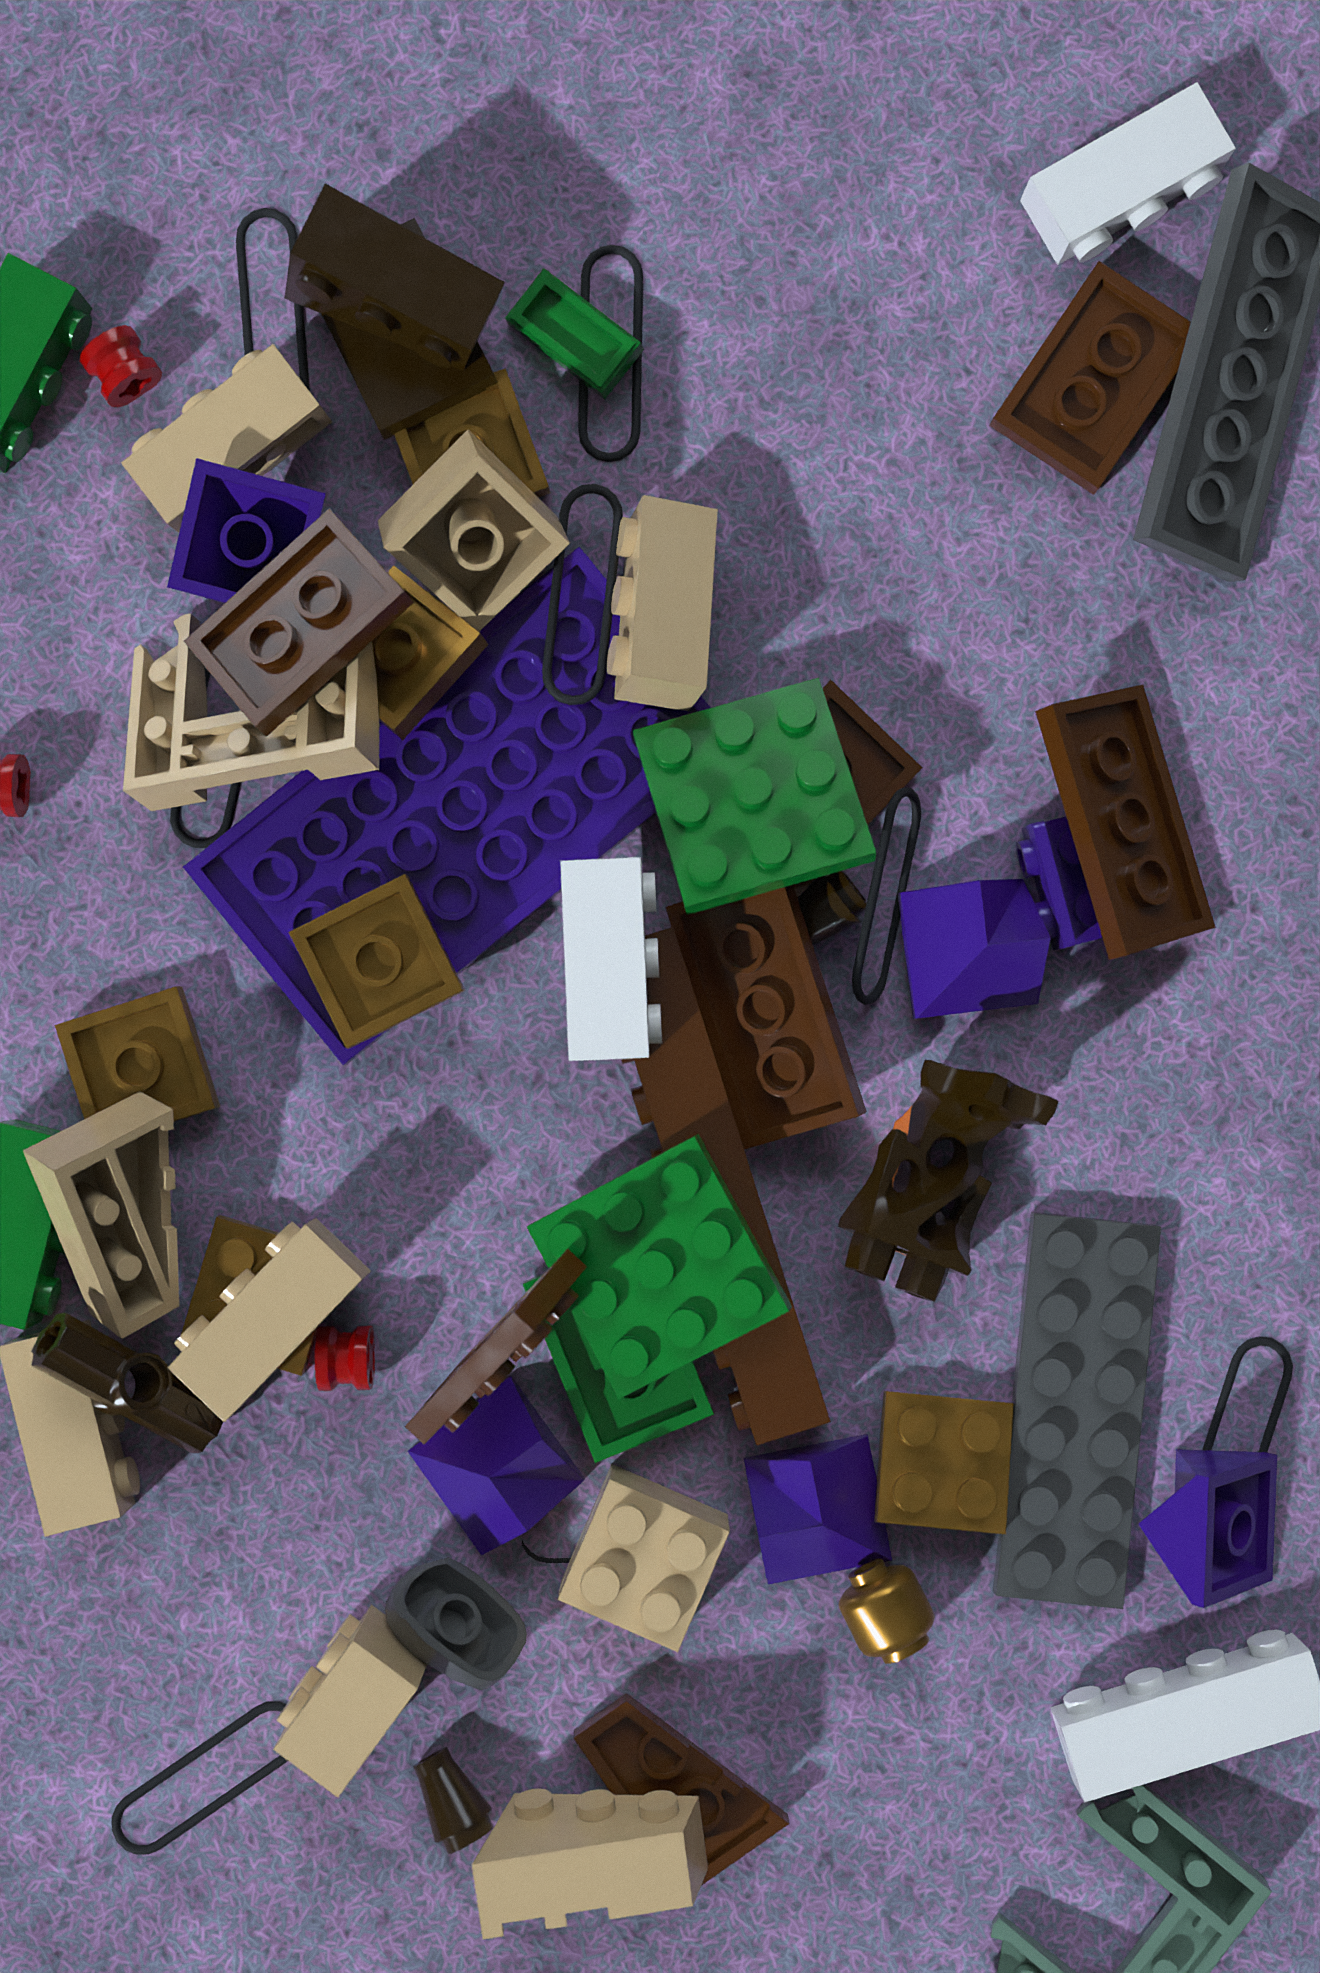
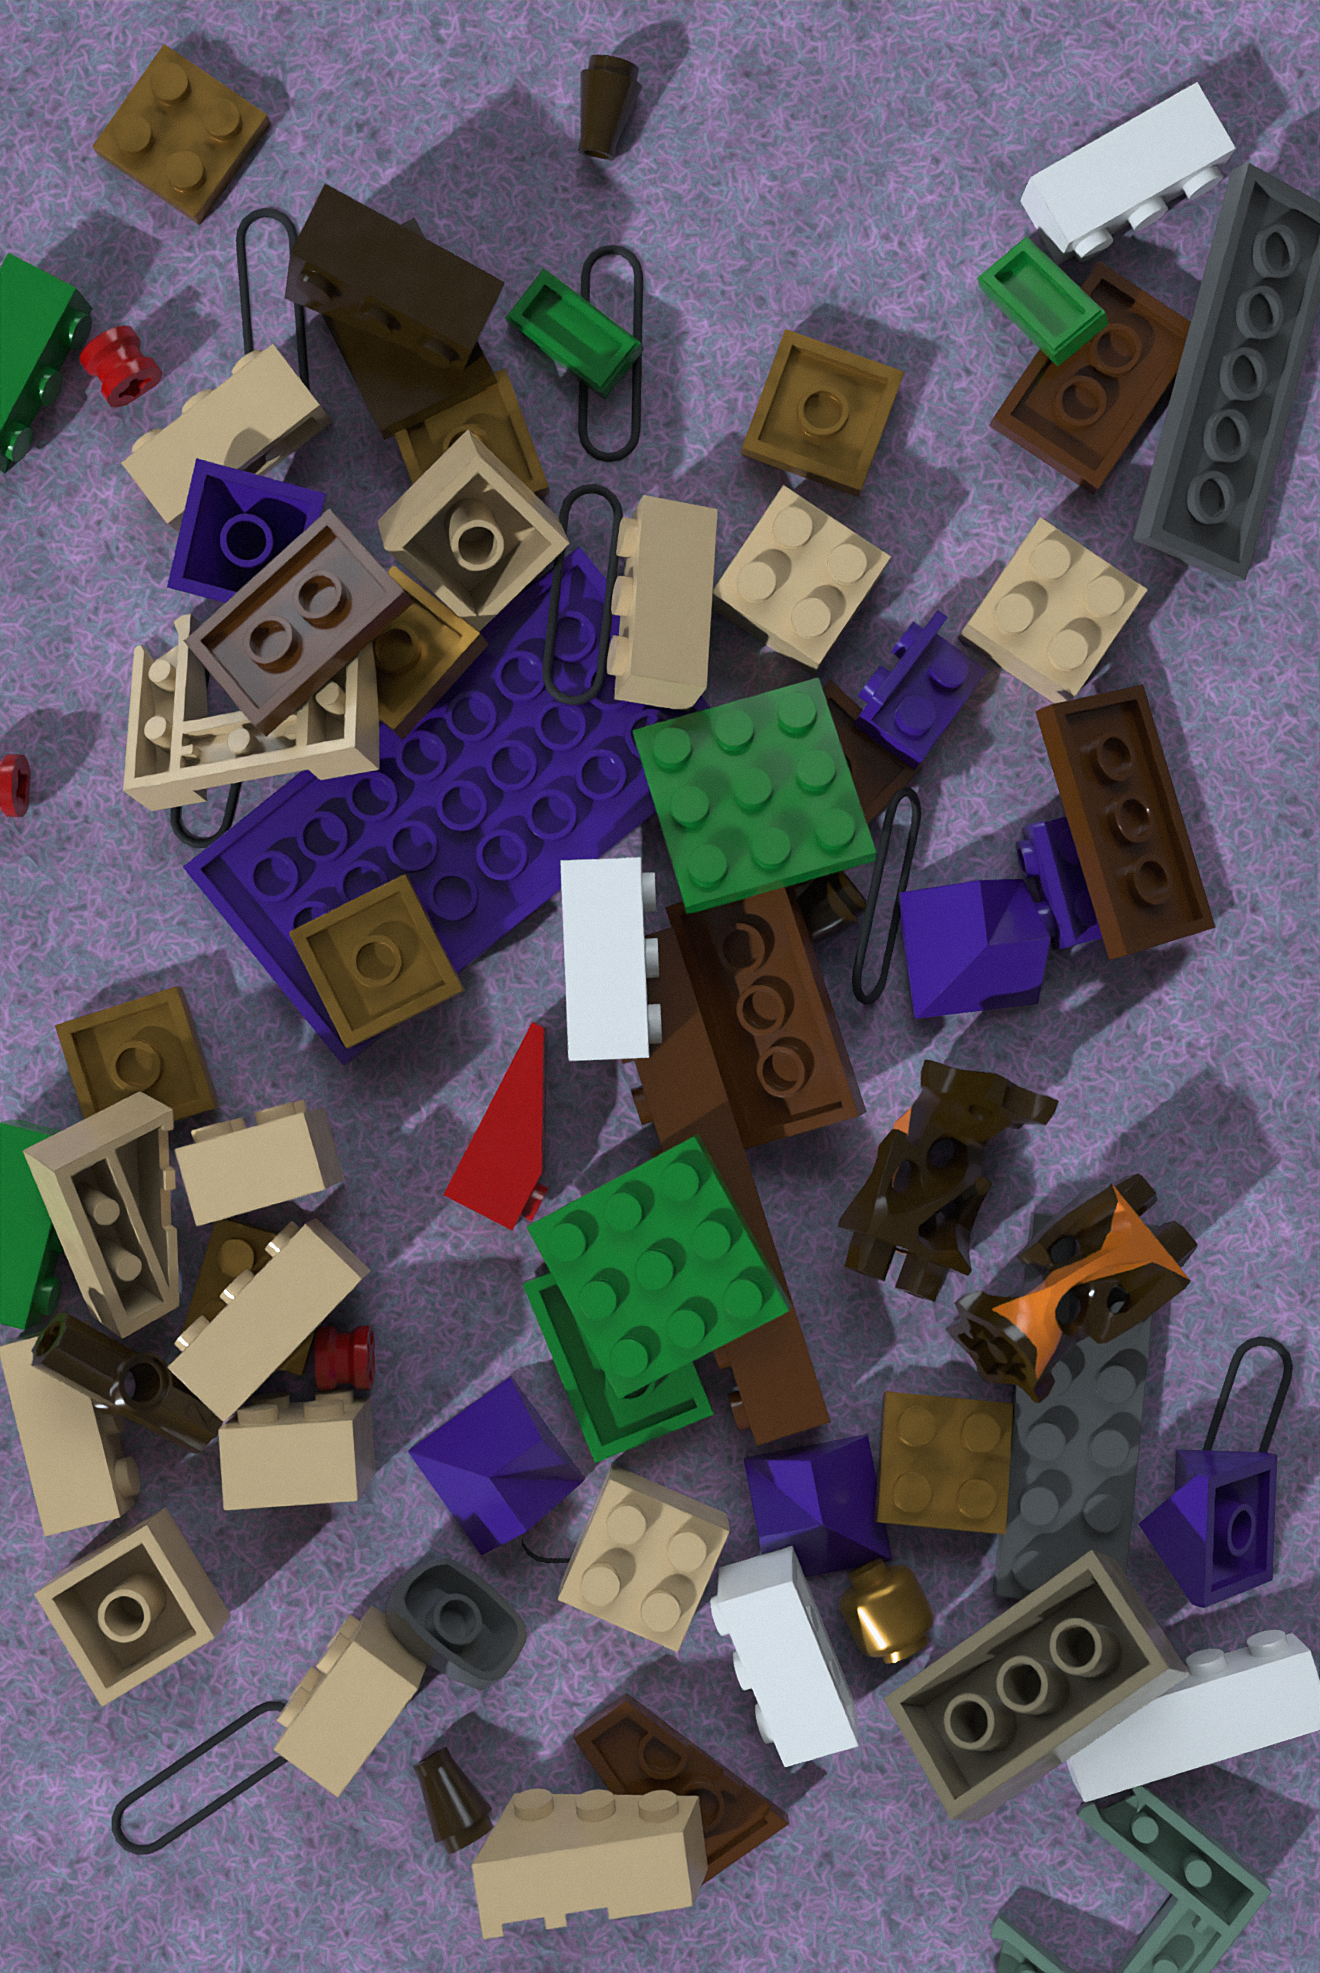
(133, 1606): none -> tan brick
(181, 134): none -> pearl gold plate
(259, 1166): none -> tan brick
(297, 1450): none -> tan brick
(488, 1361): reddish brown plate -> none
(508, 1149): none -> red slope
(606, 102): none -> dark brown cone
(785, 1657): none -> white brick
(798, 580): none -> tan brick
(822, 412): none -> pearl gold plate
(920, 695): none -> dark purple bracket
(1021, 1337): none -> dark brown hips
(1035, 1687): none -> dark tan brick
(1042, 301): none -> green tile
(1052, 613): none -> tan brick

